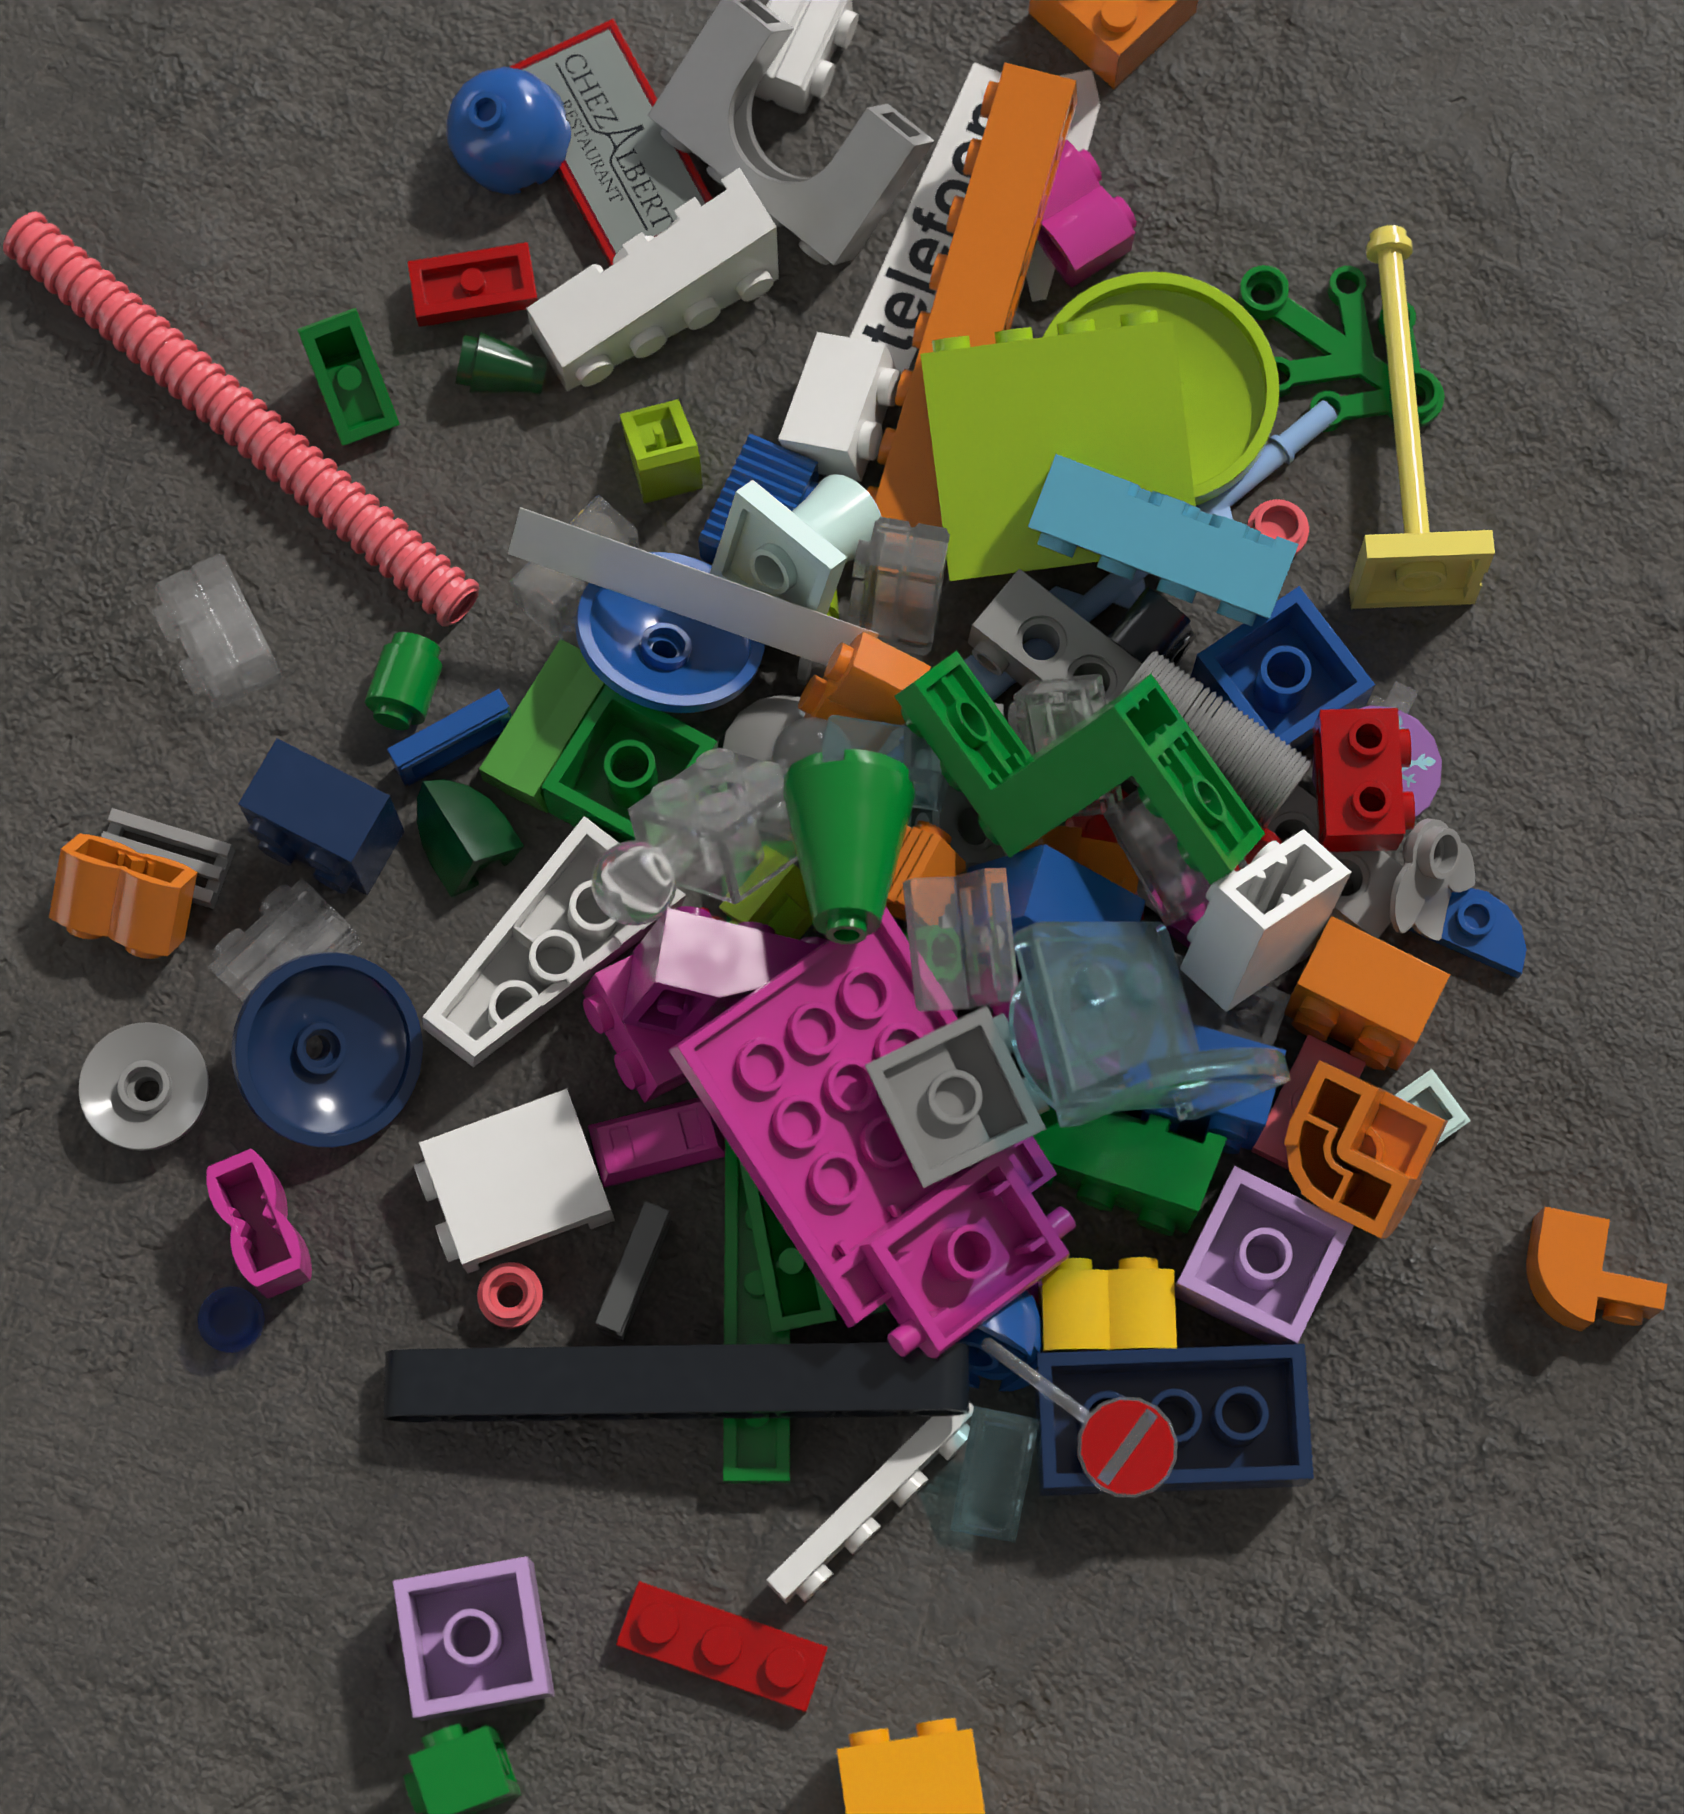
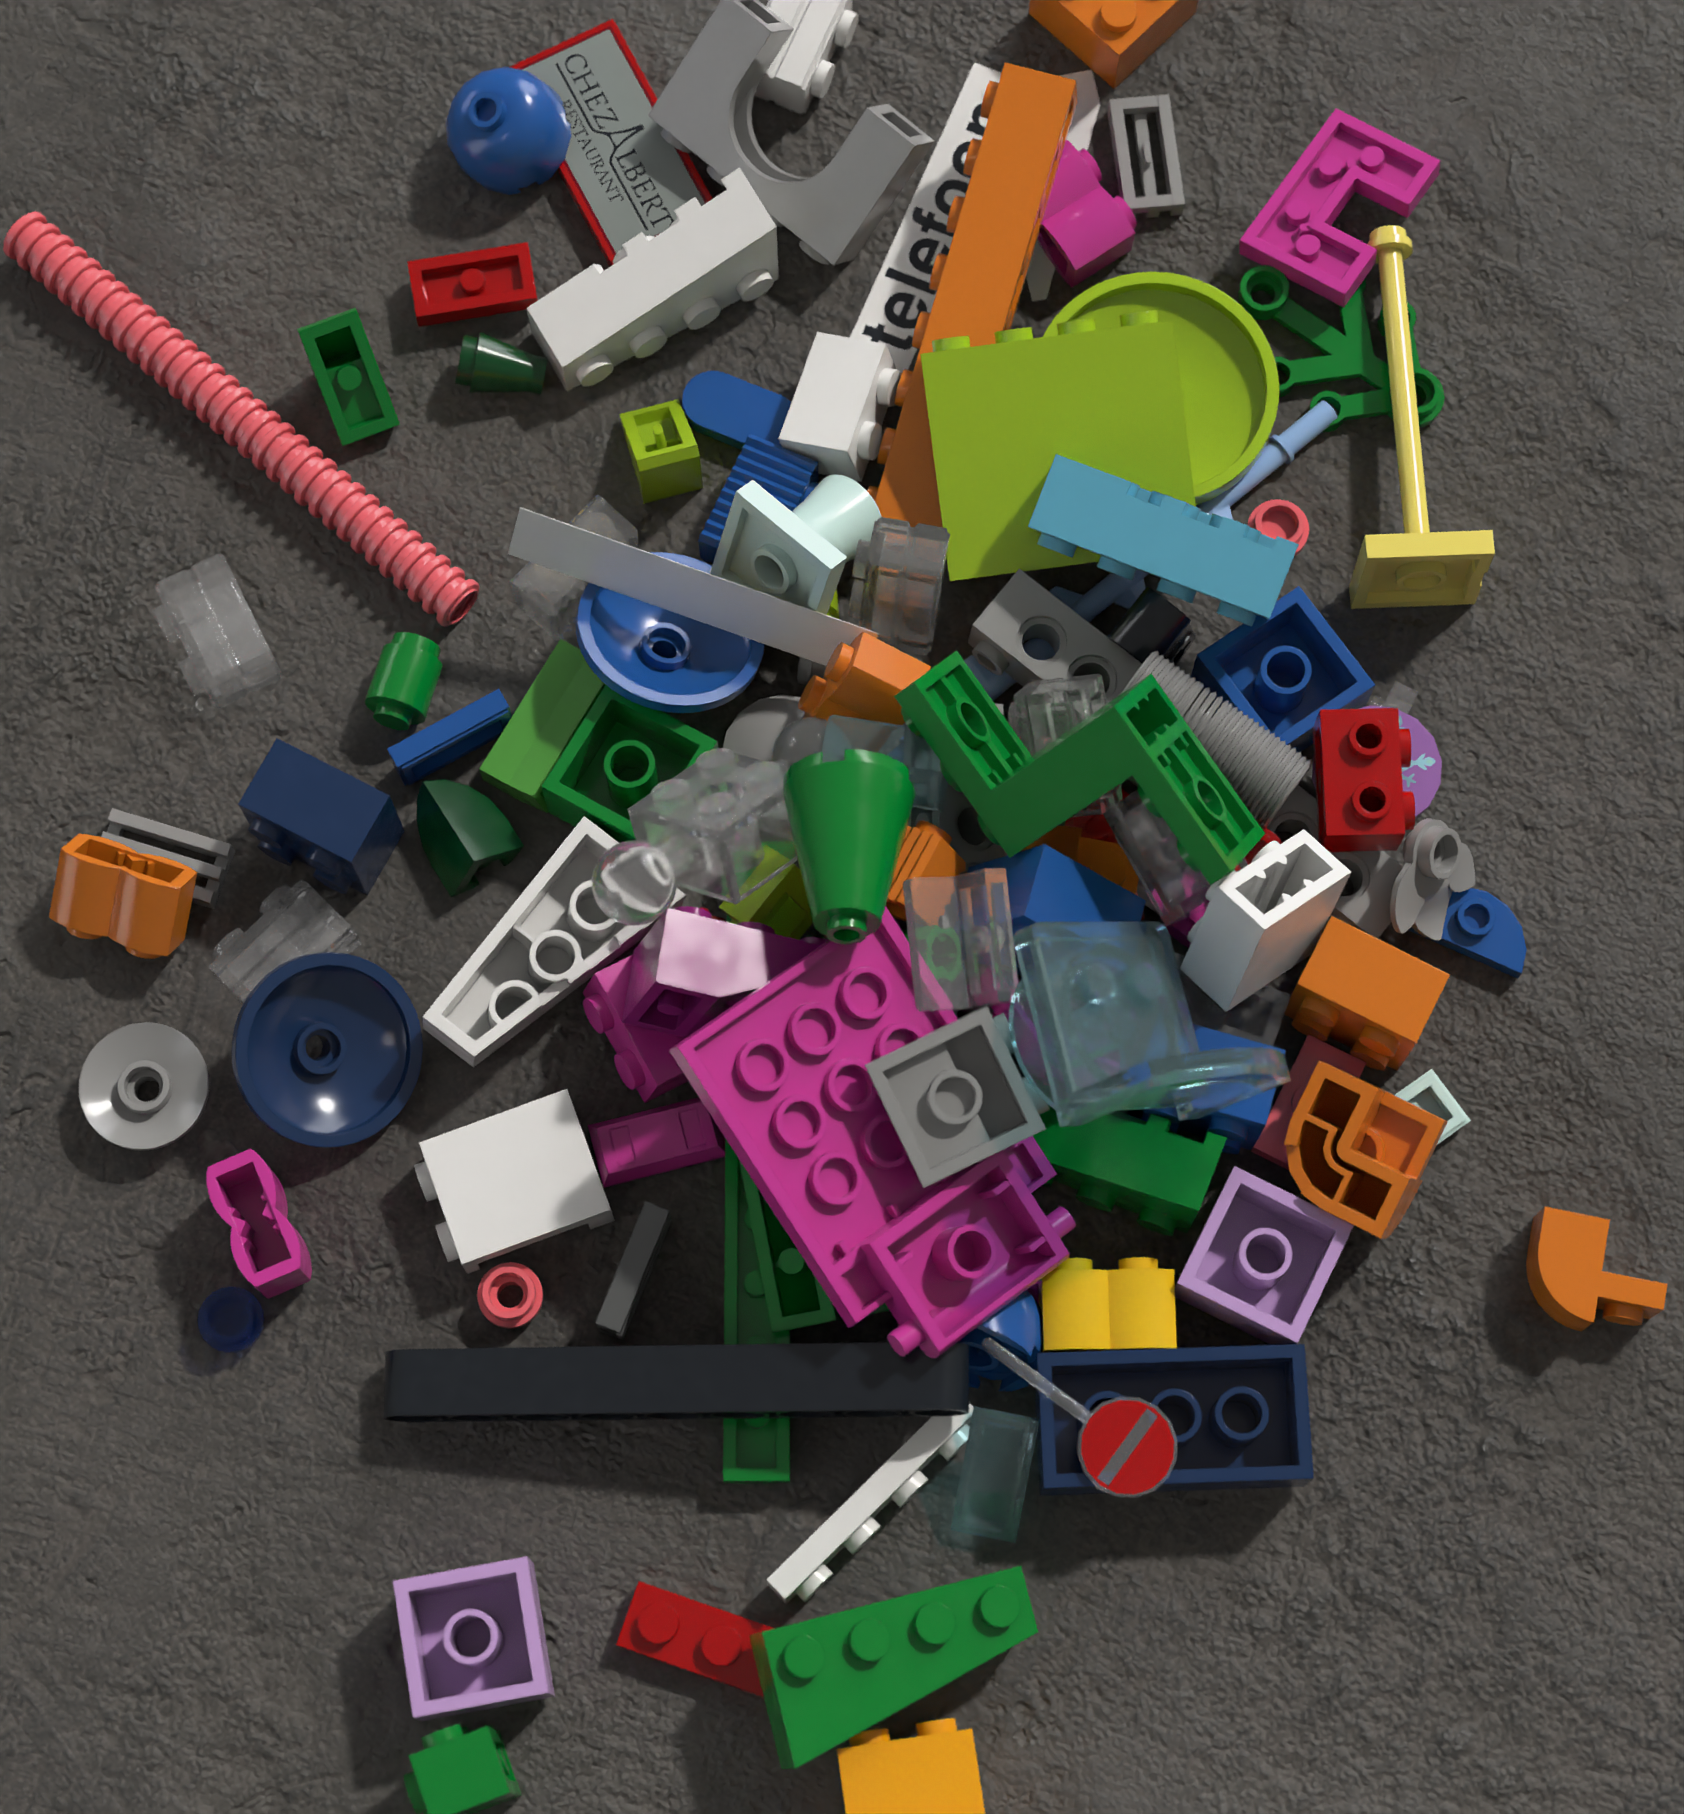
(733, 409): none -> blue tile
(868, 1662): none -> green wedge
(1150, 202): none -> light grey tile
(1296, 222): none -> dark pink plate

